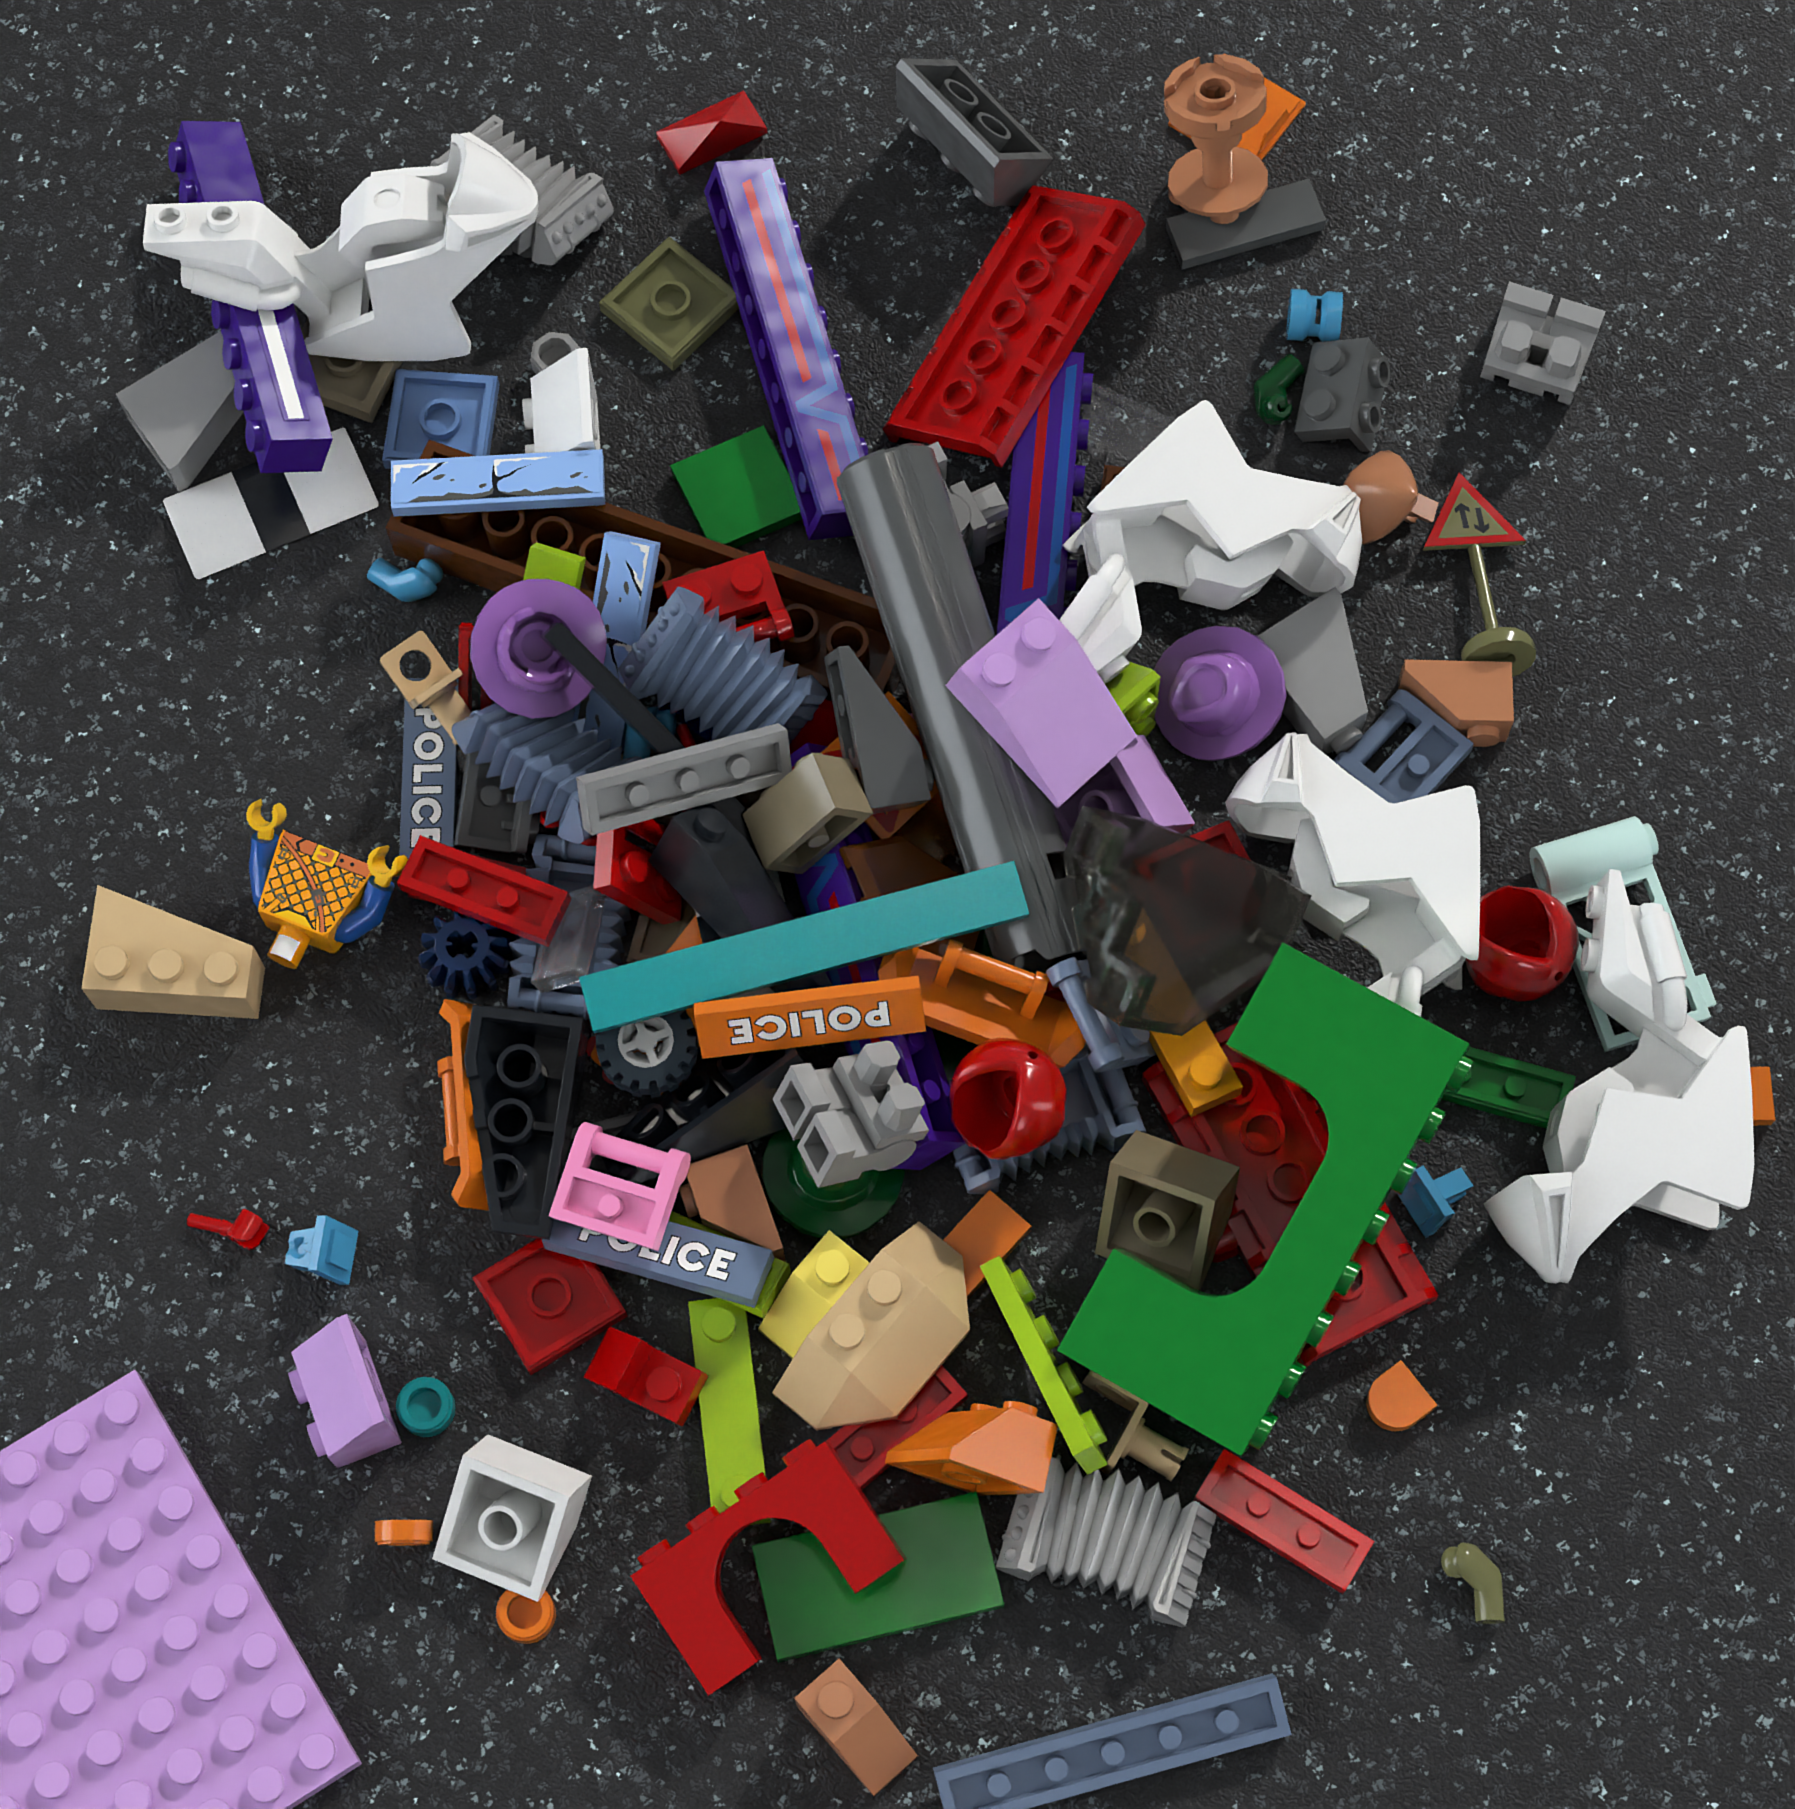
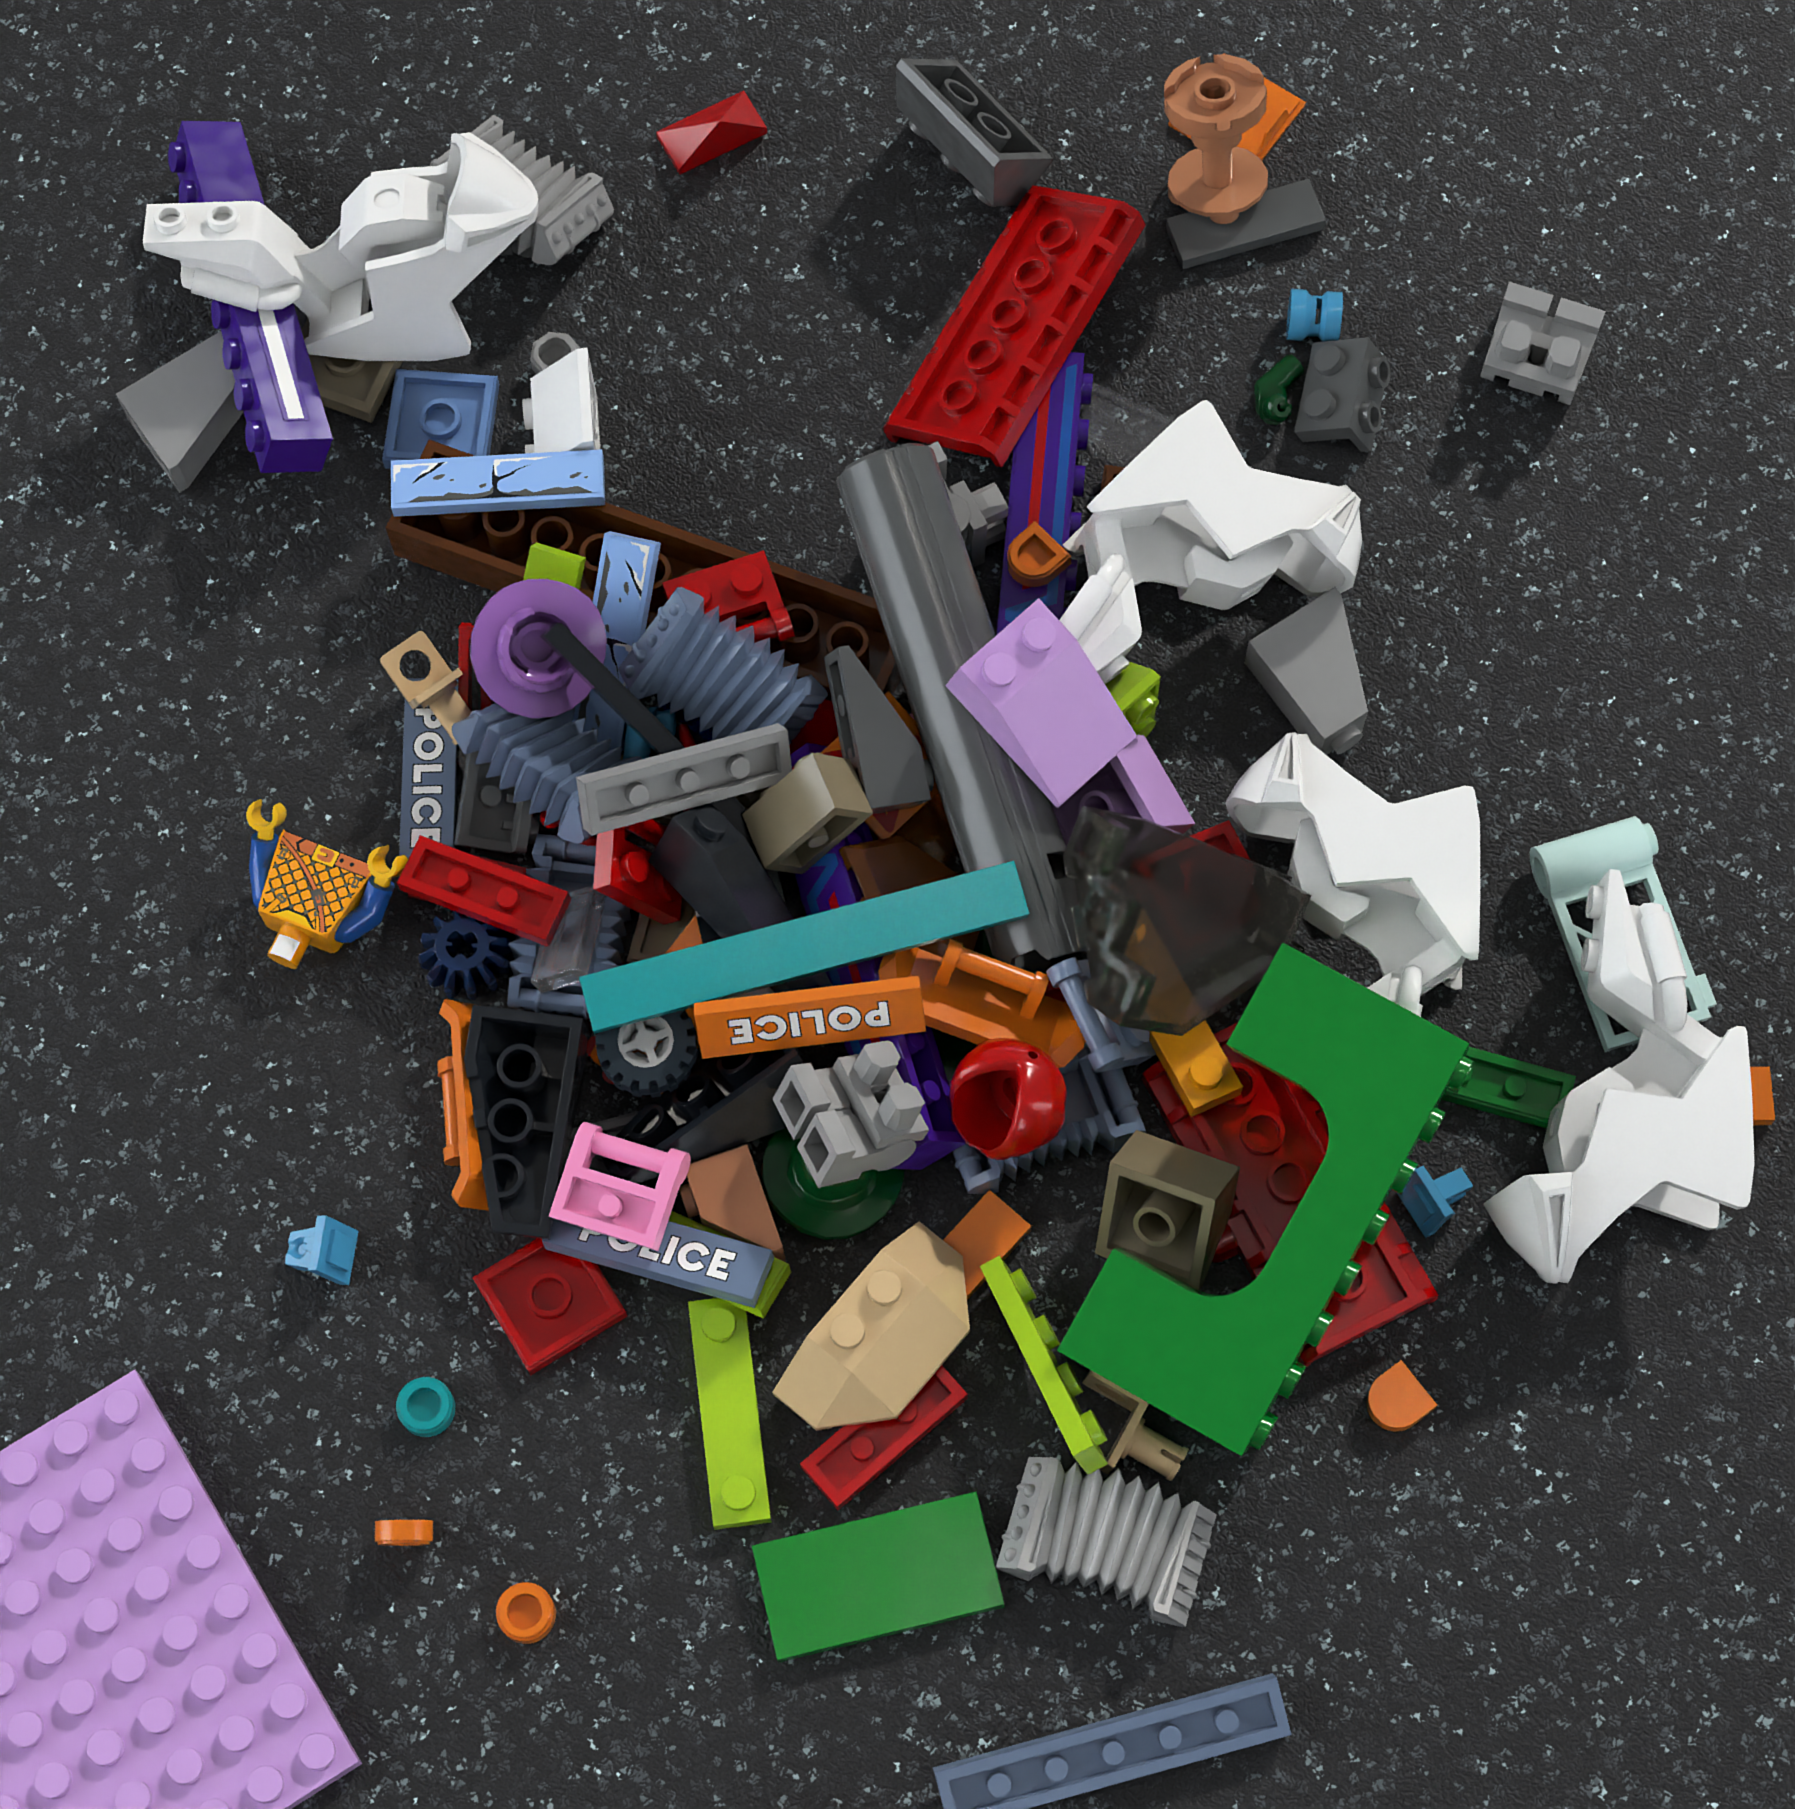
(166, 964): tan wedge -> none
(246, 1230): red hand -> none
(259, 511): white sticker -> none
(343, 1394): lavender slope -> none
(407, 584): dark azure arm -> none
(510, 1516): white slope -> none
(646, 1376): red slope -> none
(670, 303): olive tile -> none
(685, 1579): red arch -> none
(738, 489): green tile -> none
(787, 337): dark purple brick -> none
(811, 1292): light yellow slope -> none
(855, 1727): nougat slope -> none
(982, 1450): orange slope -> none
(1036, 557): none -> orange tile
(1219, 693): medium lavender hat -> none
(1284, 1521): red plate -> none
(1387, 495): nougat piece -> none
(1418, 763): sand blue plate -> none
(1466, 694): nougat slope -> none
(1474, 523): olive piece -> none
(1482, 1575): olive arm -> none
(1523, 944): red piece -> none

